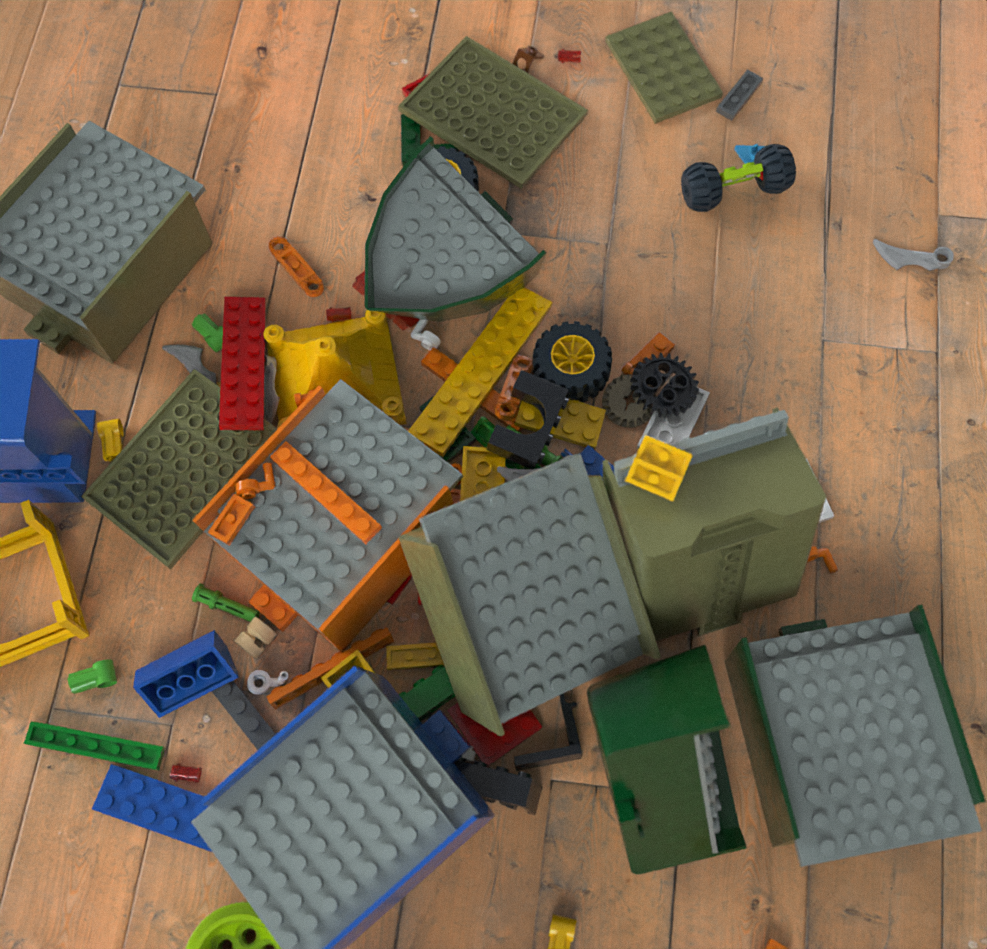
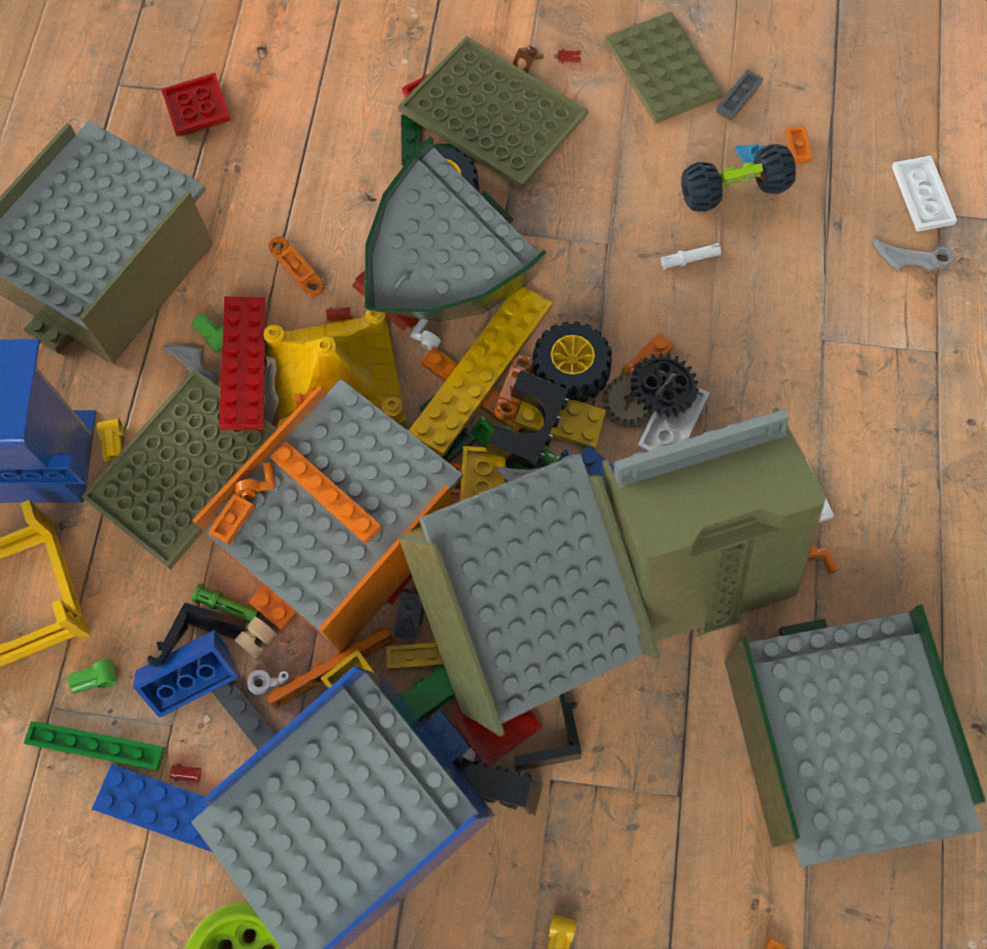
(195, 104): none -> red plate
(199, 618): none -> black hinge
(409, 615): none -> black brick
(658, 468): yellow slope -> none
(667, 761): dark green piece -> none
(682, 257): none -> white pin
(799, 144): none -> orange plate
(924, 193): none -> white plate

